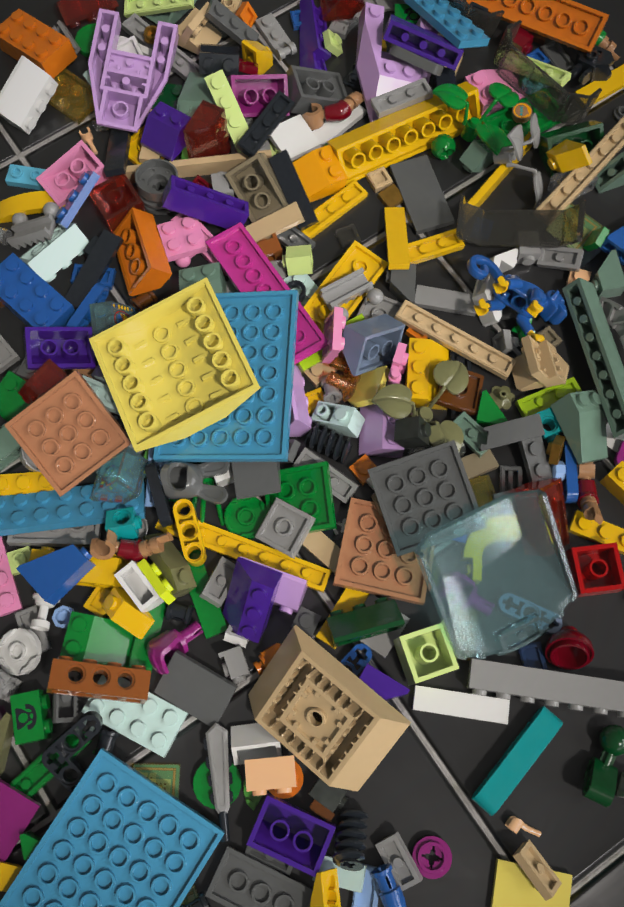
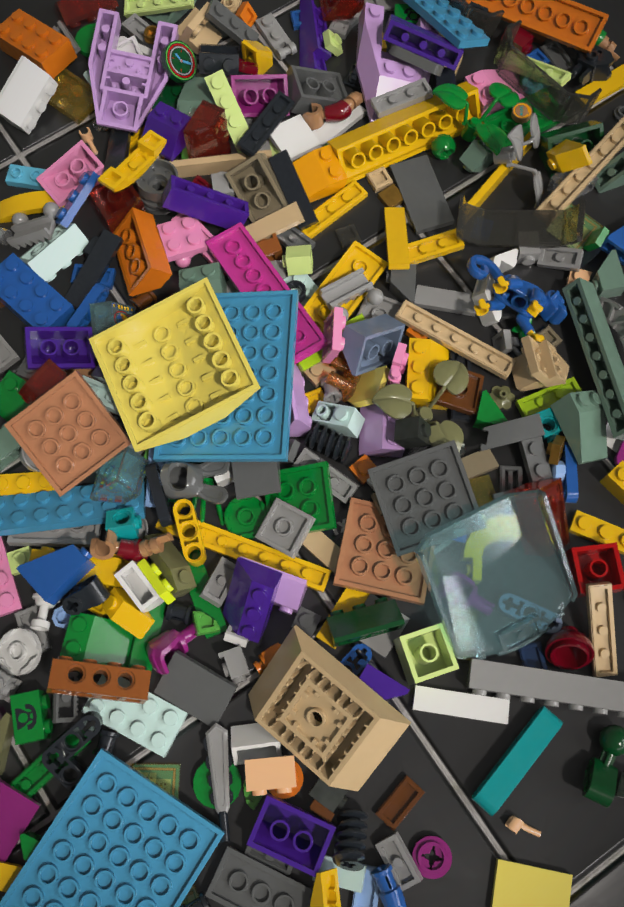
(85, 596): none -> black piece
(135, 164): none -> yellow slope
(179, 61): none -> tile
(204, 624): none -> bright green tile
(399, 802): none -> reddish brown tile
(472, 433): sand green plate -> none
(537, 870): tan plate -> none
(588, 496): medium nougat piece -> none
(602, 628): none -> tan tile

